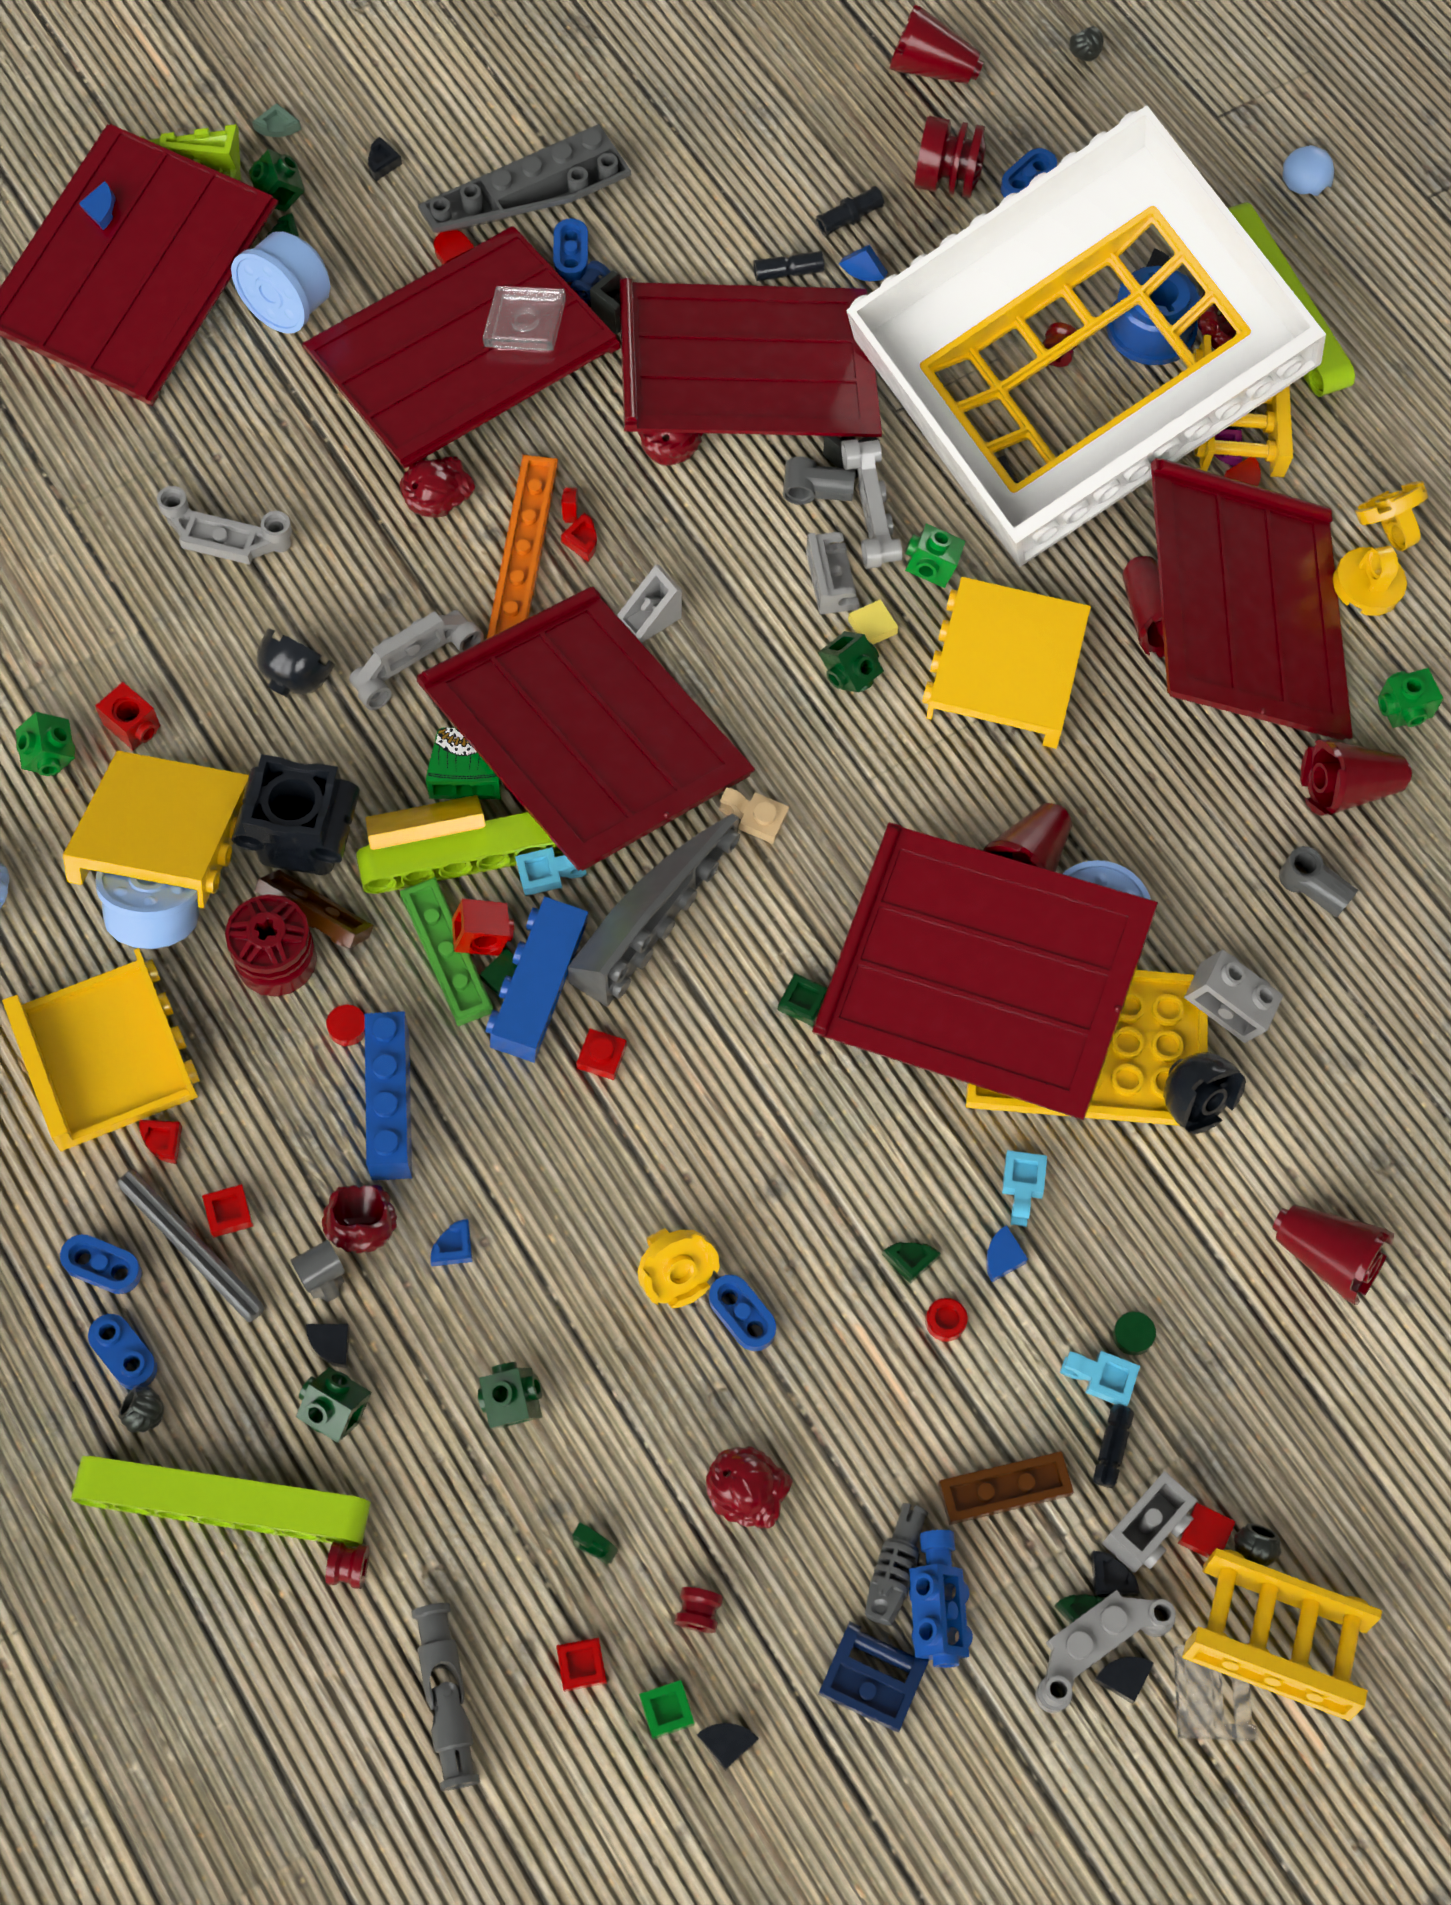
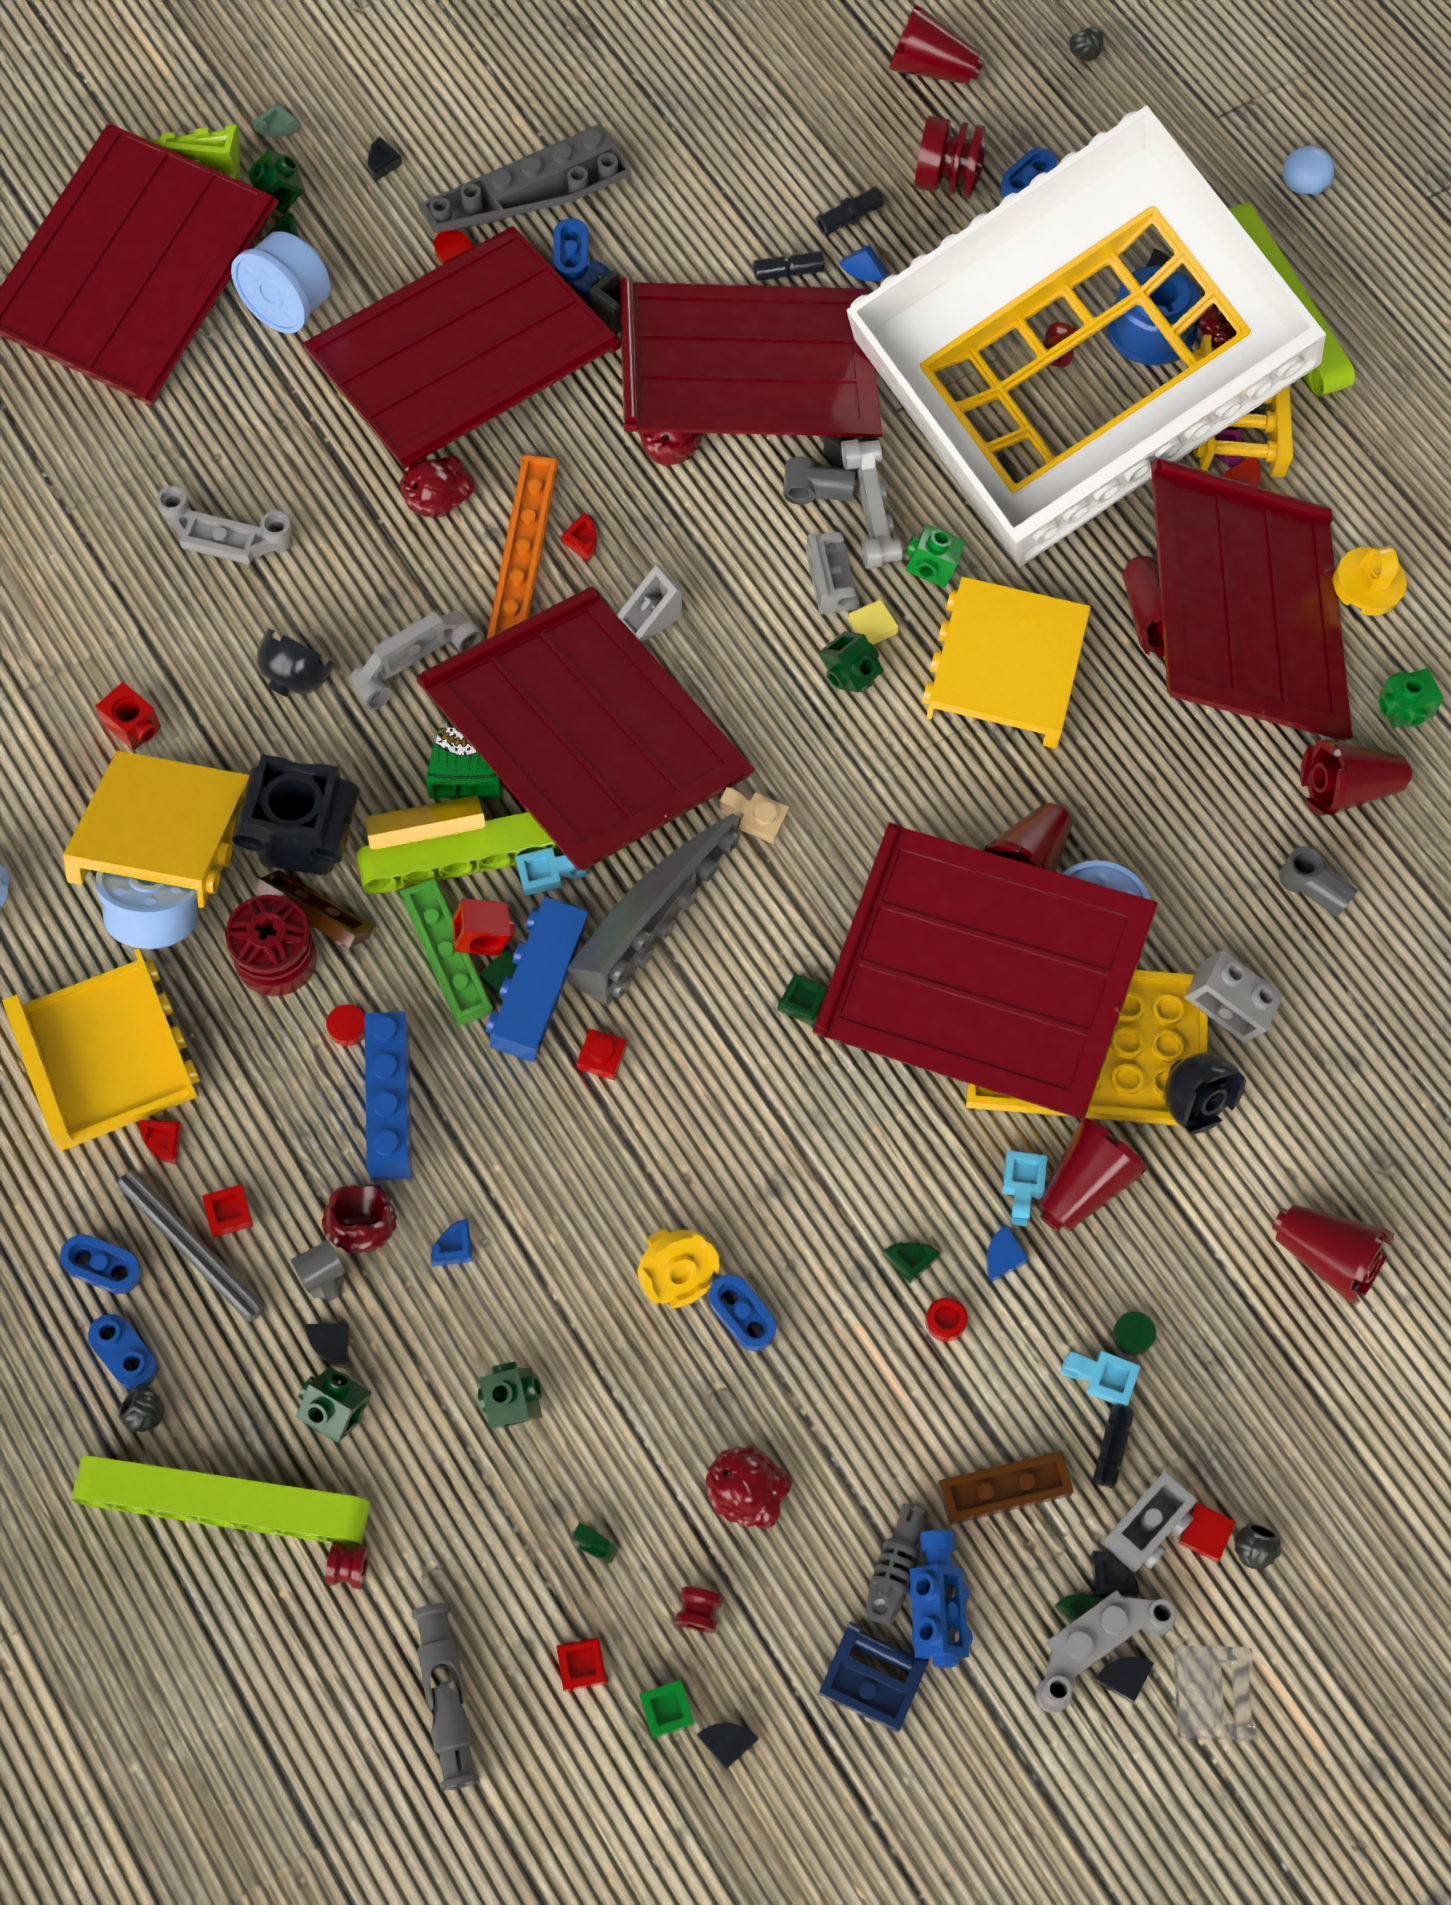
(45, 744): green brick -> none
(100, 205): blue tile -> none
(524, 318): clear tile -> none
(569, 504): red tile -> none
(1088, 1176): none -> dark red cone
(1255, 1663): yellow fence -> none
(1395, 514): yellow tile -> none

